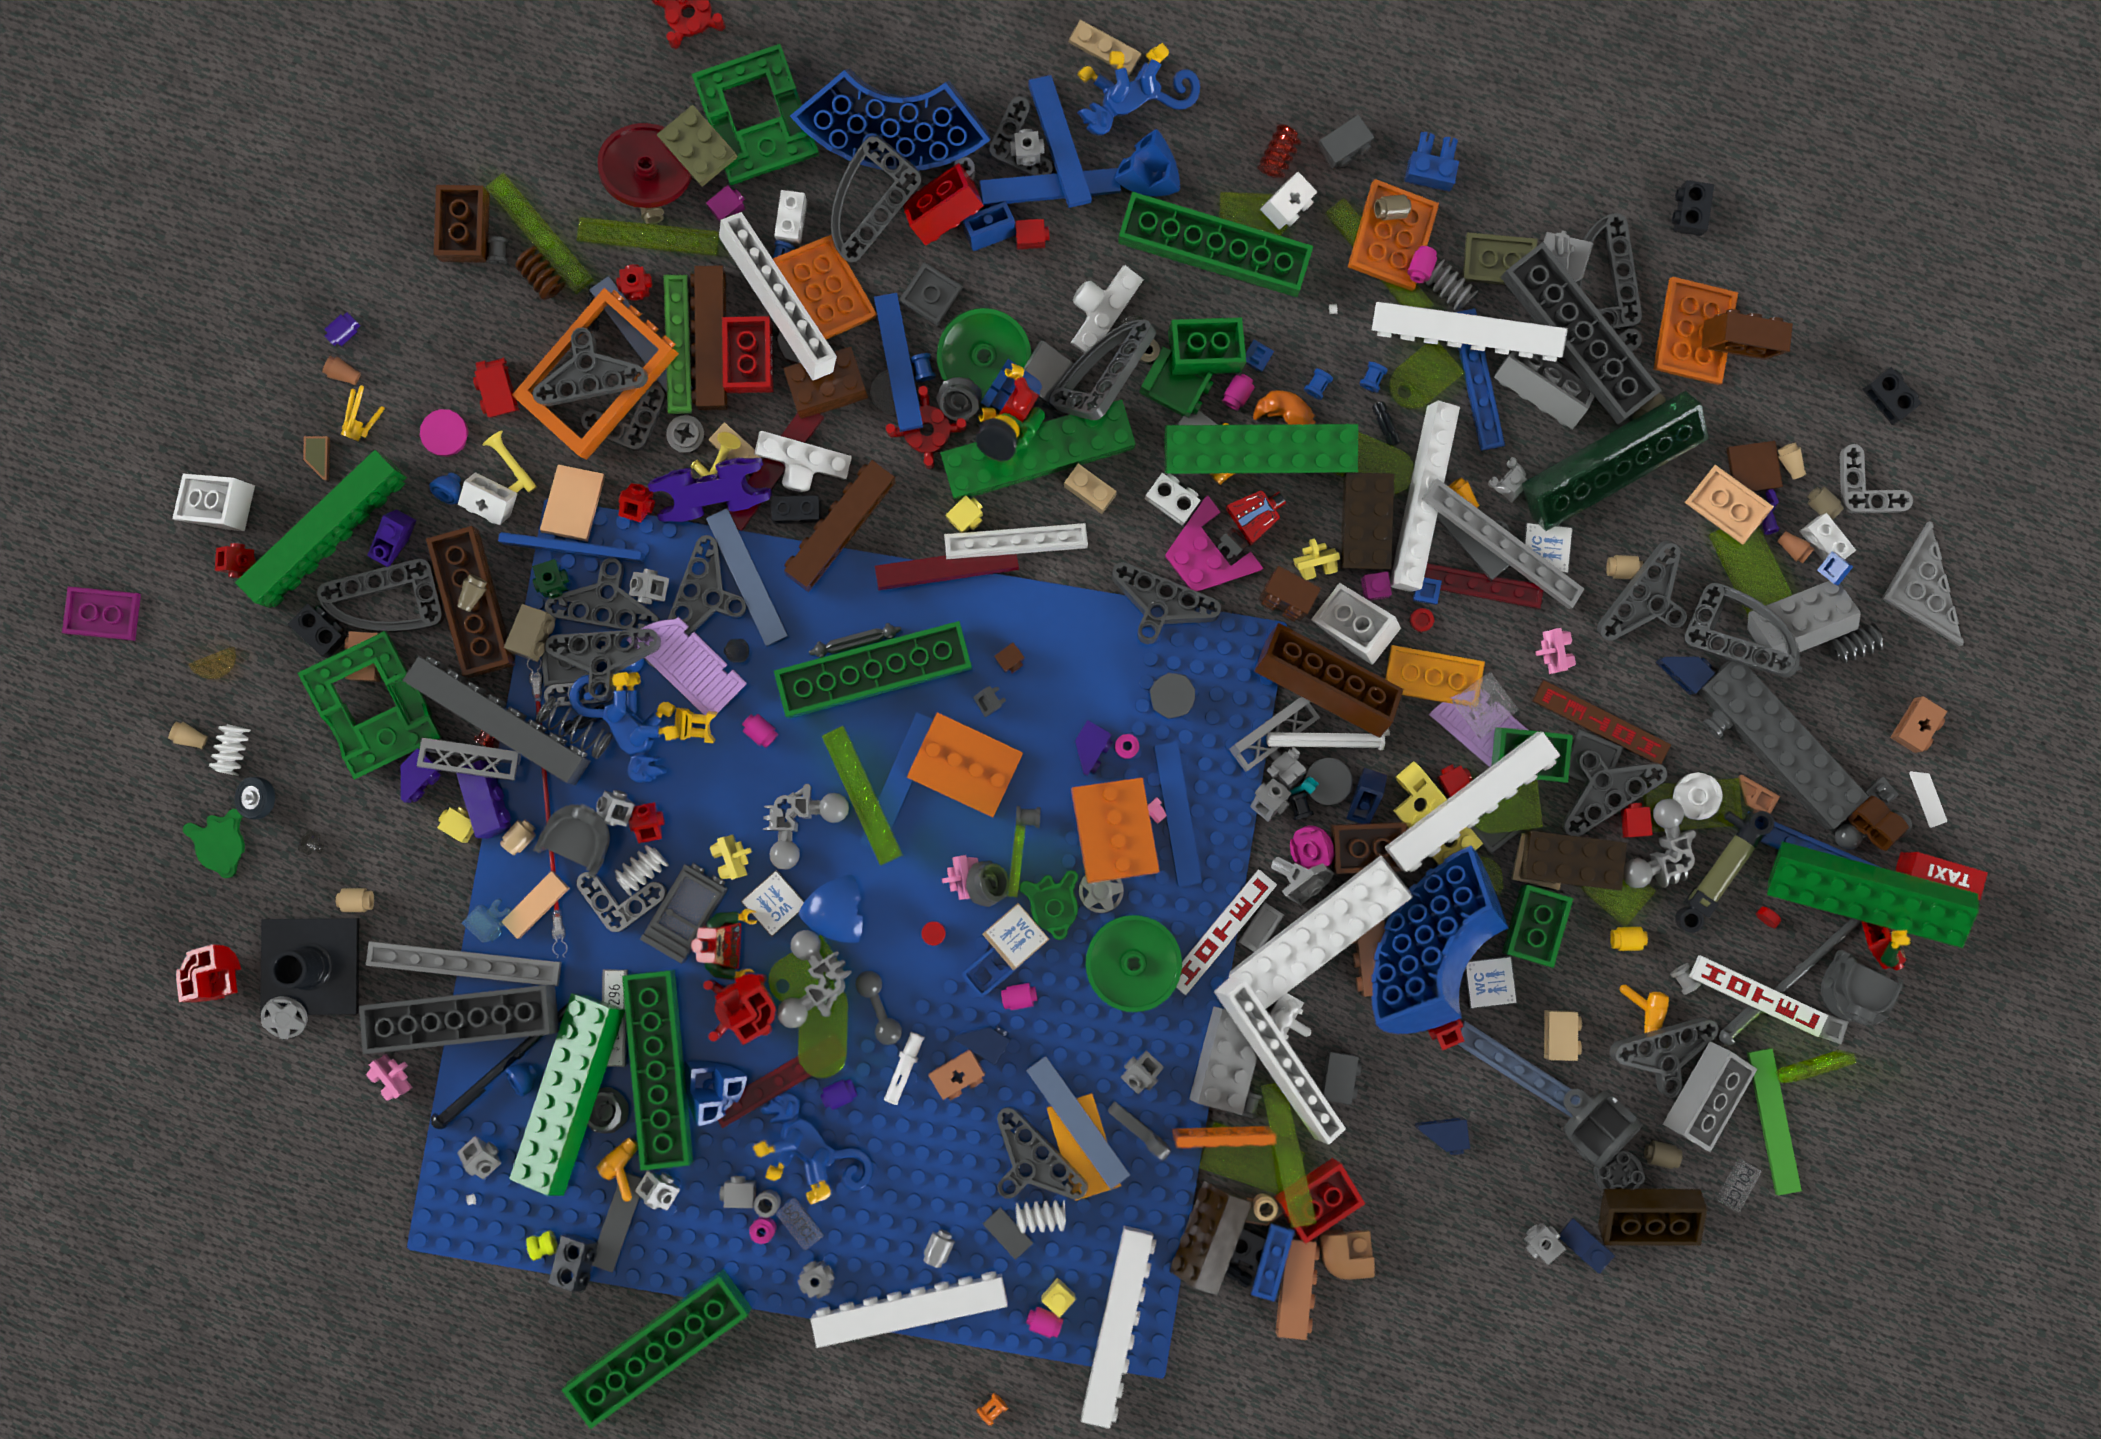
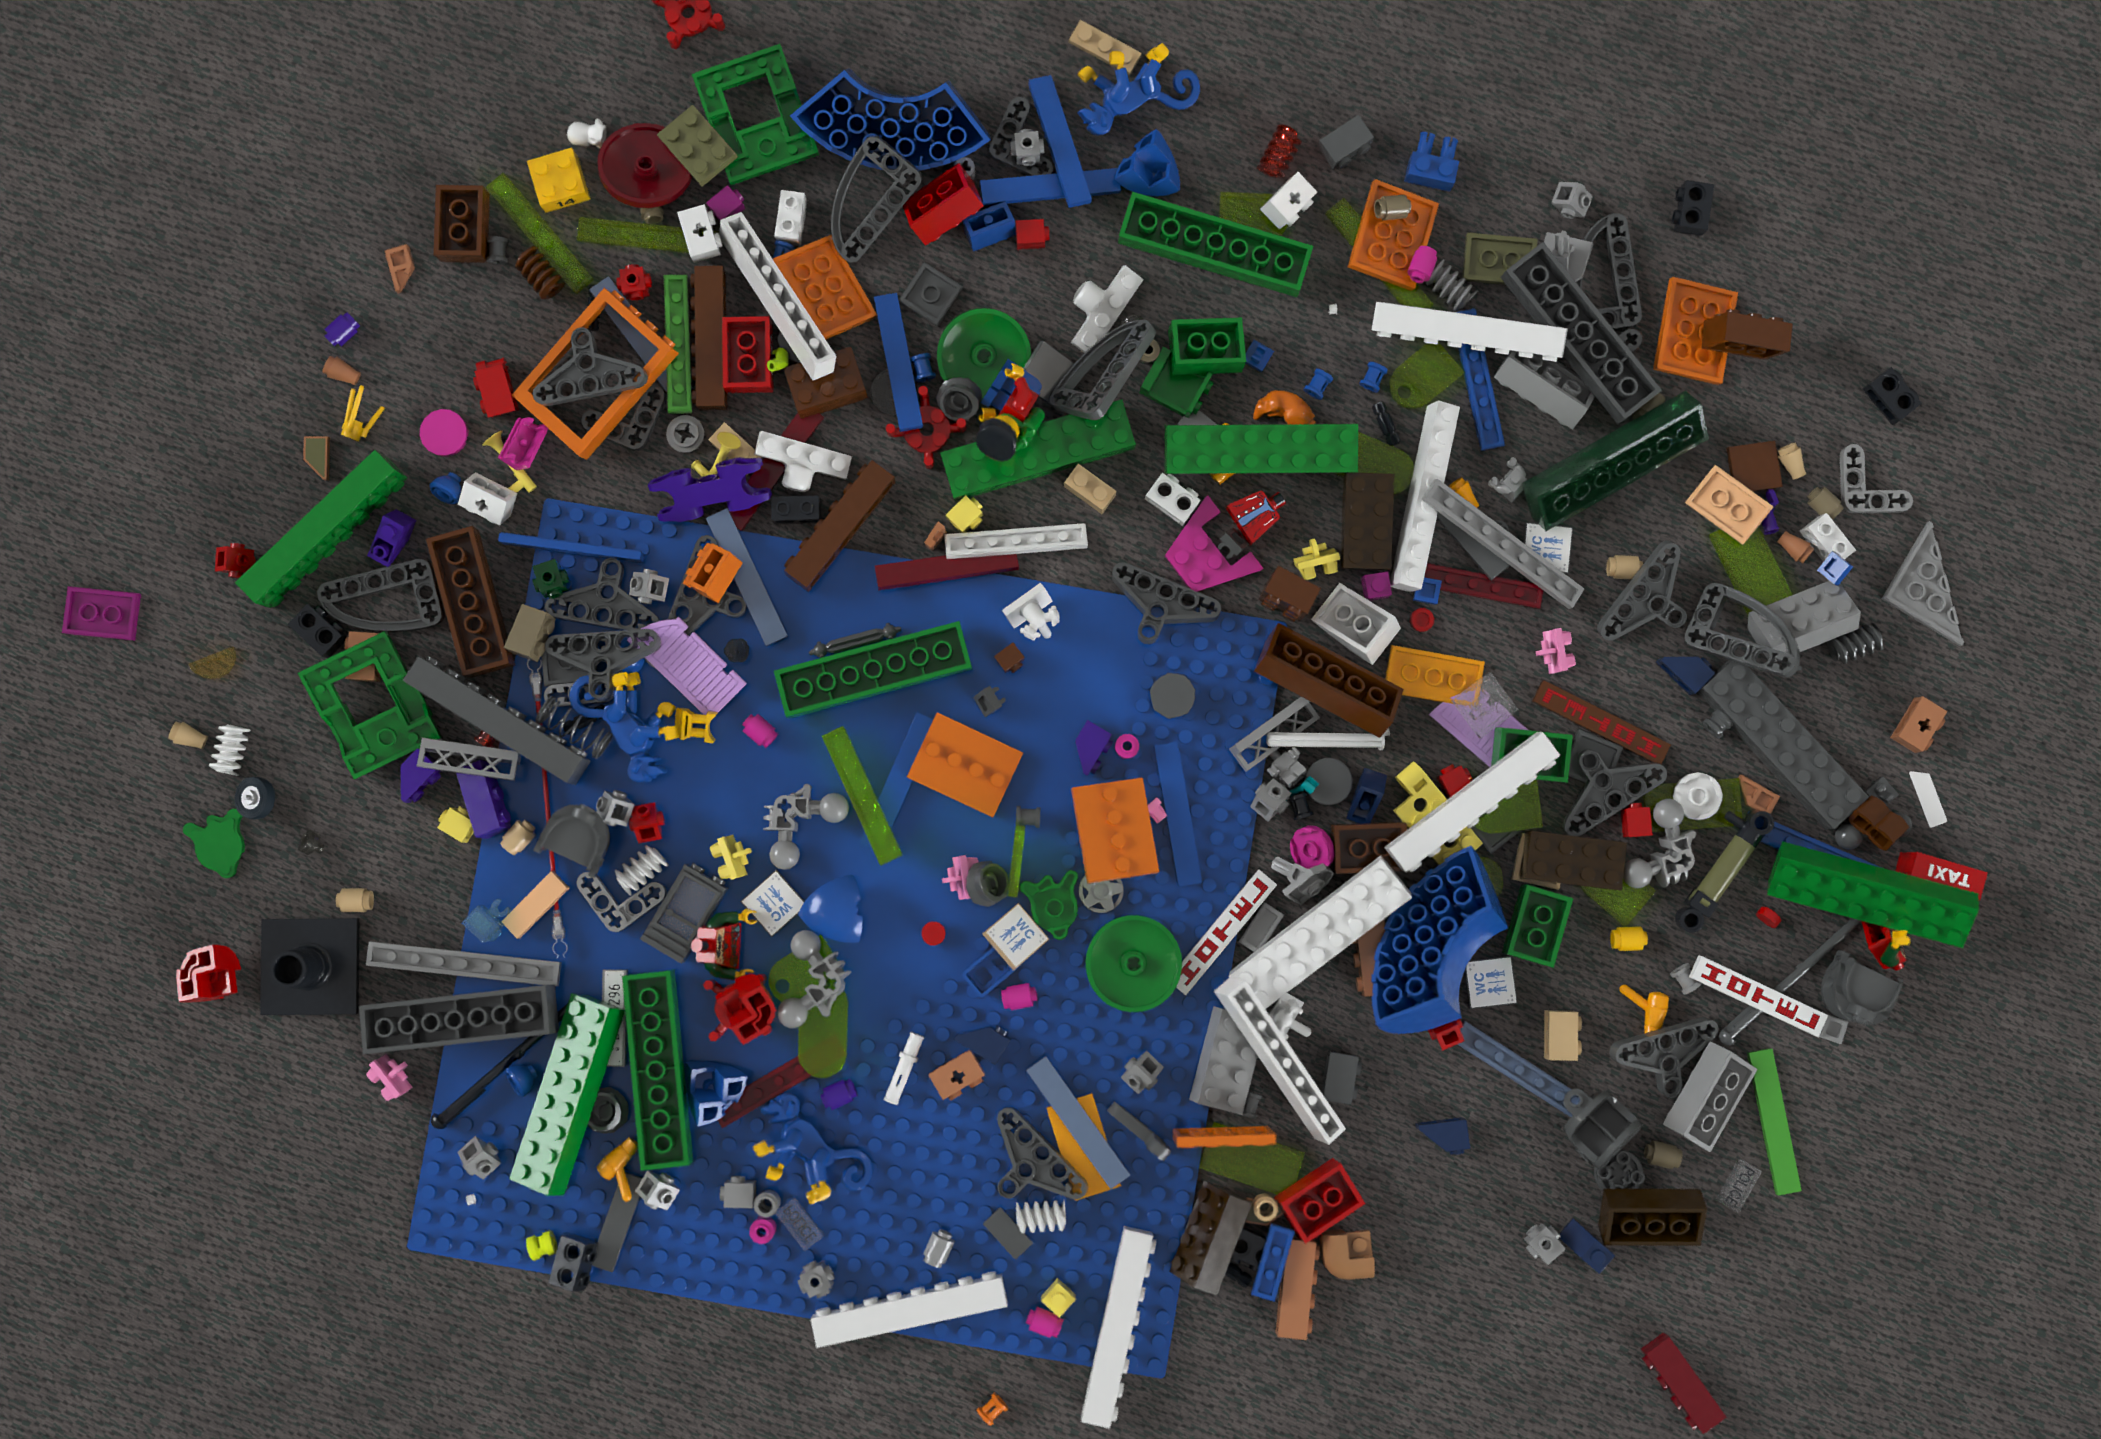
(214, 501): white slope -> none
(283, 1017): light grey wheel -> none
(400, 265): none -> nougat tile
(471, 592): dark tan cone -> none
(522, 443): none -> dark pink hinge
(558, 180): none -> yellow brick
(572, 503): light nougat tile -> none
(586, 135): none -> white animal
(636, 502): red brick -> none
(657, 1349): green brick -> none
(691, 222): none -> white brick
(712, 572): none -> orange brick
(781, 360): none -> lime arm
(887, 1030): dark grey piece -> none
(935, 536): none -> nougat tile
(1030, 608): none -> white piece
(1238, 391): dark pink brick -> none
(1288, 1156): clear neon green tile -> none
(1571, 199): none -> light grey brick
(1683, 1383): none -> dark red brick
(1815, 1066): clear neon green tile -> none

